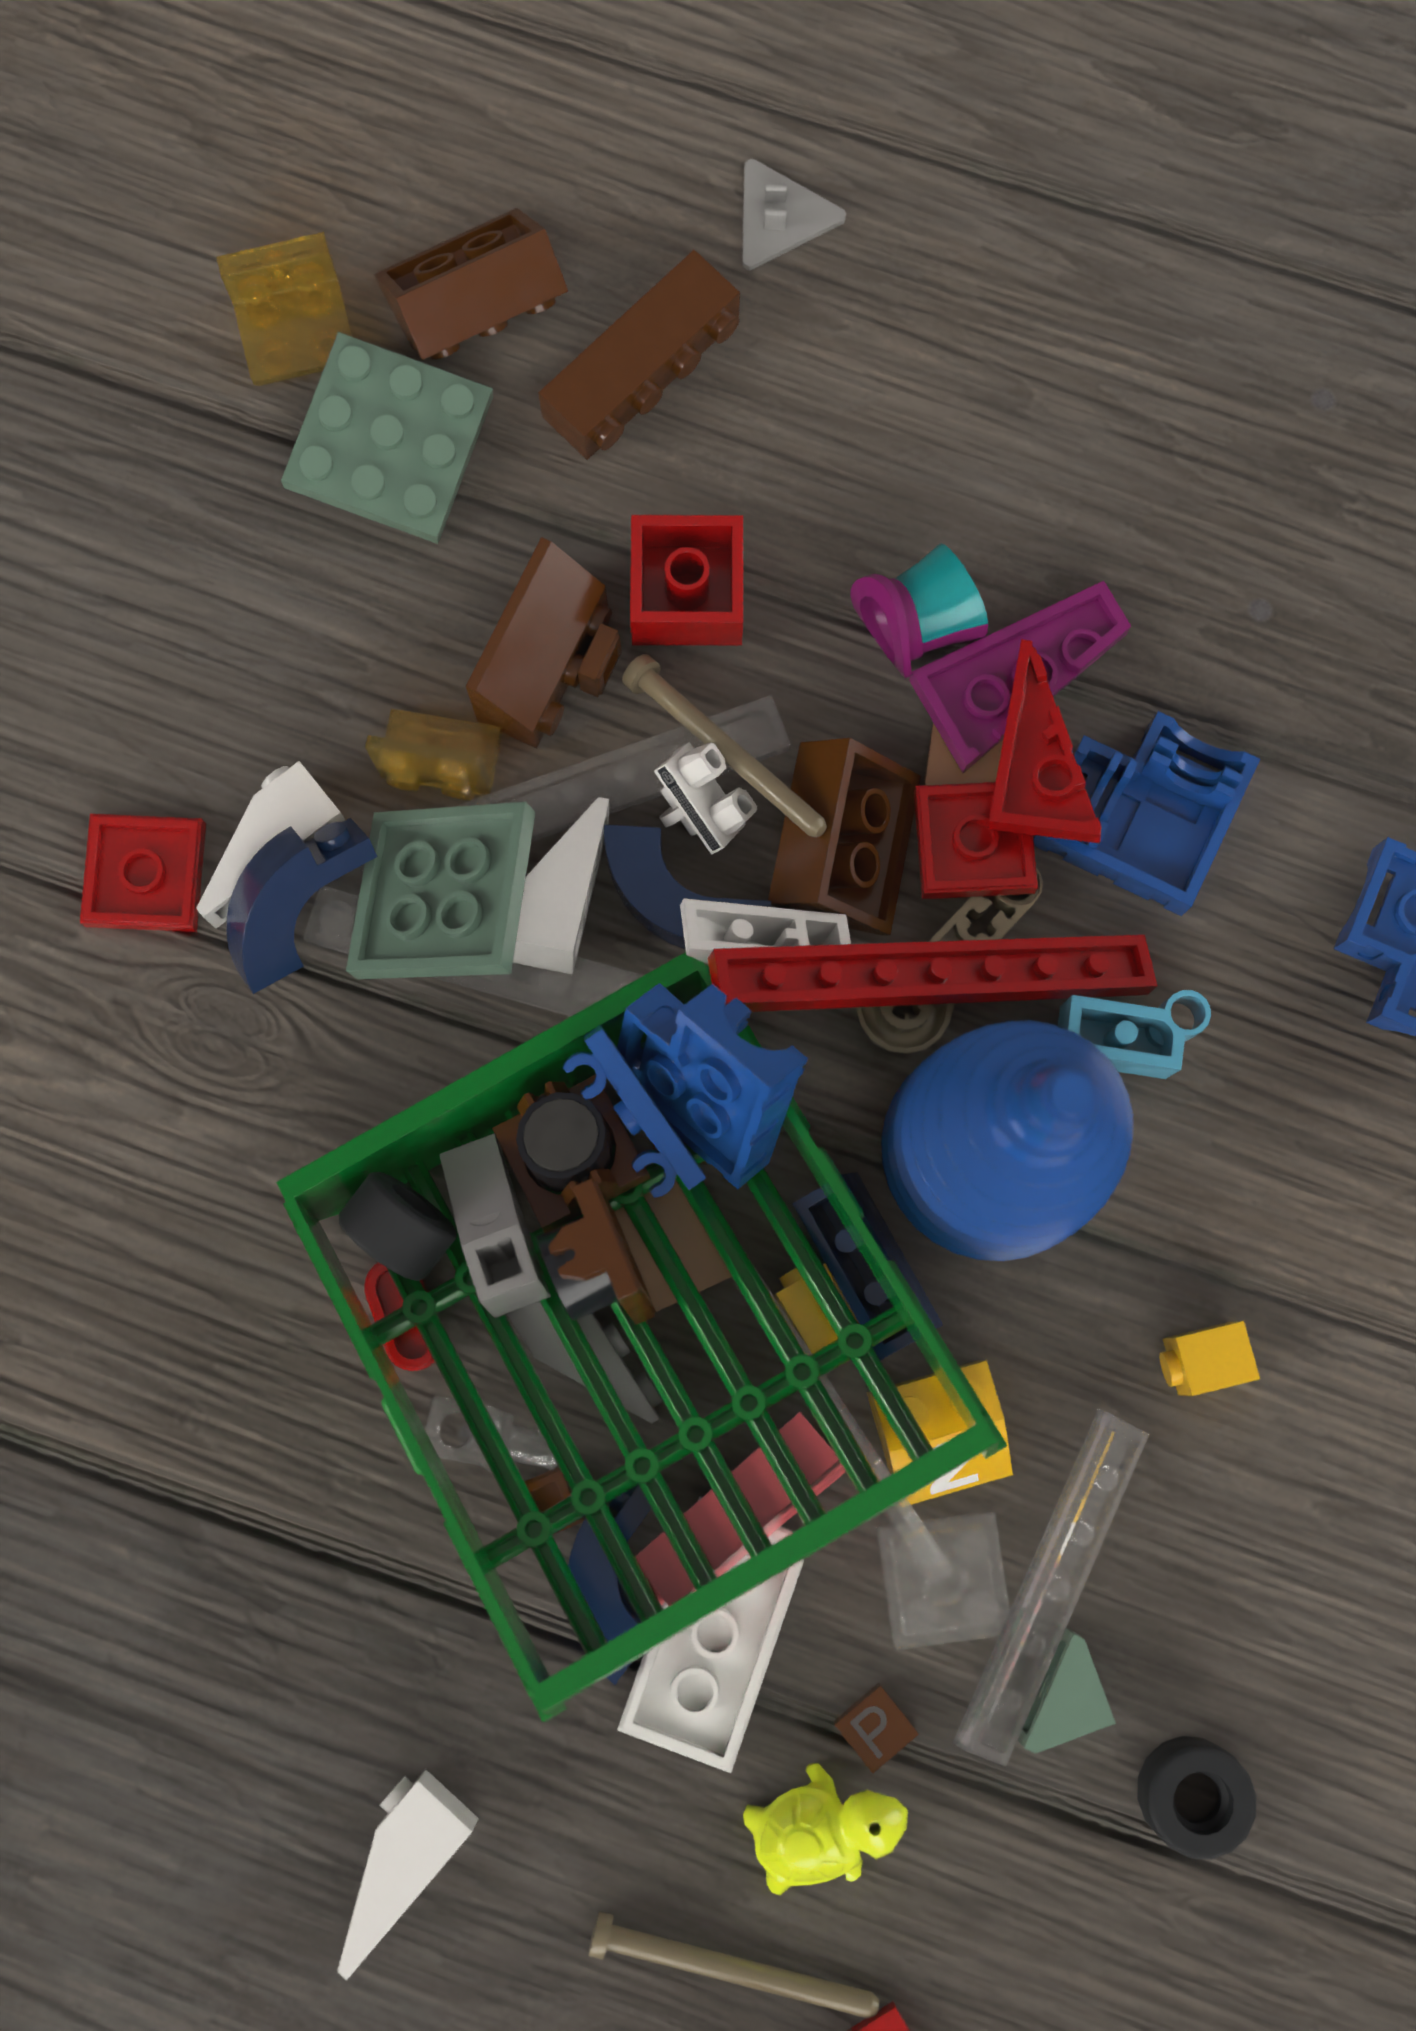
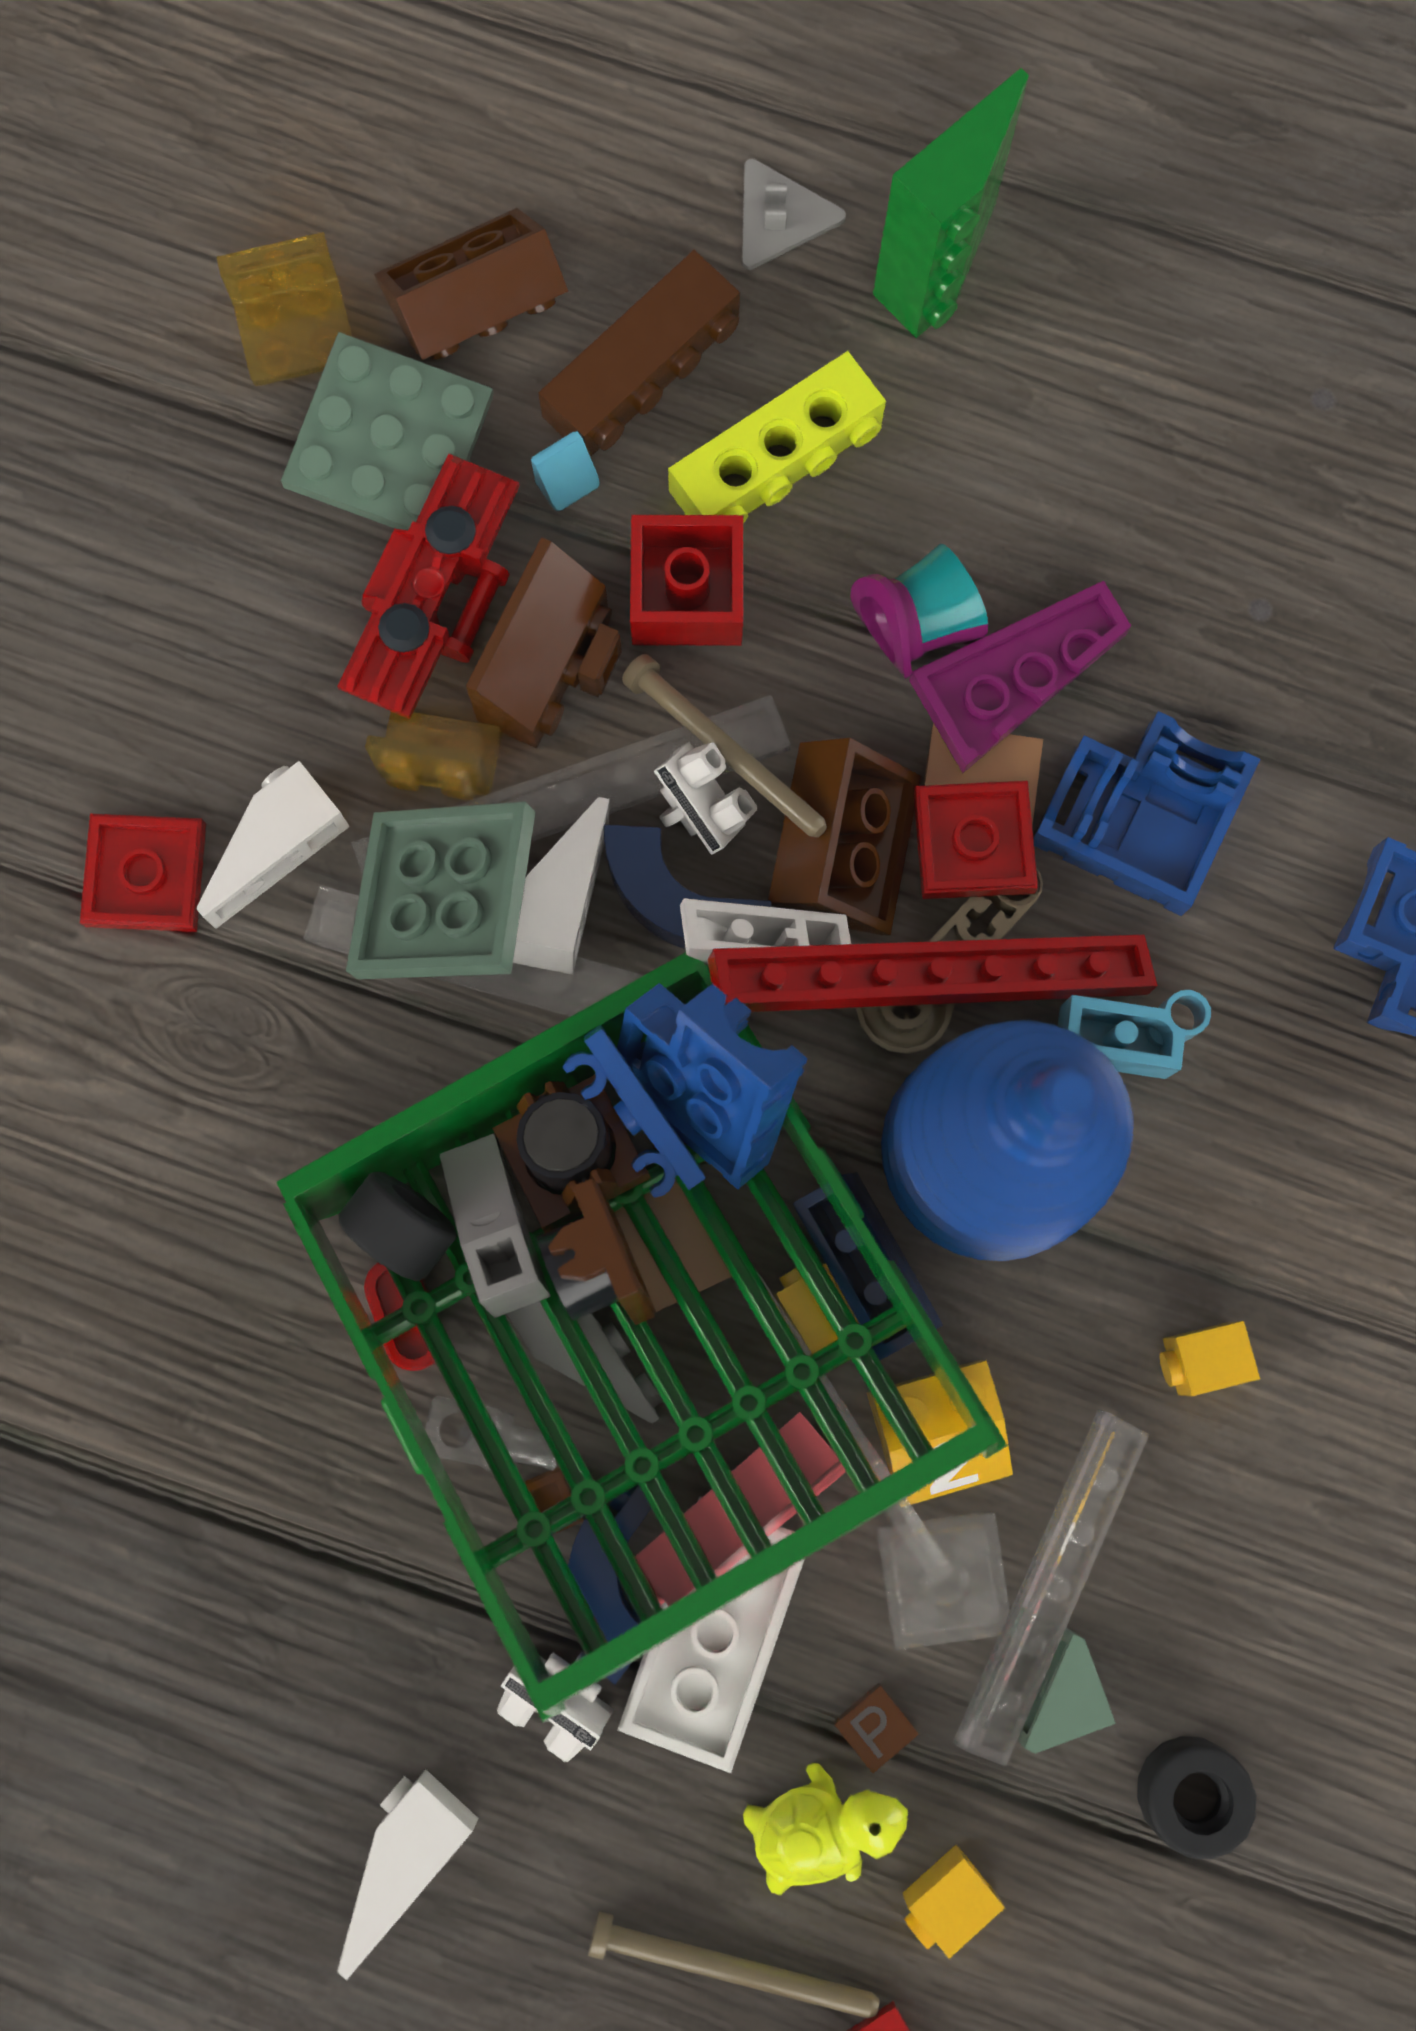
(275, 890): dark blue arch -> none
(412, 579): none -> red piece
(565, 471): none -> medium azure slope
(572, 1728): none -> white hips
(834, 391): none -> neon yellow brick
(942, 210): none -> green slope
(950, 1903): none -> yellow brick
(1037, 777): red wing -> none

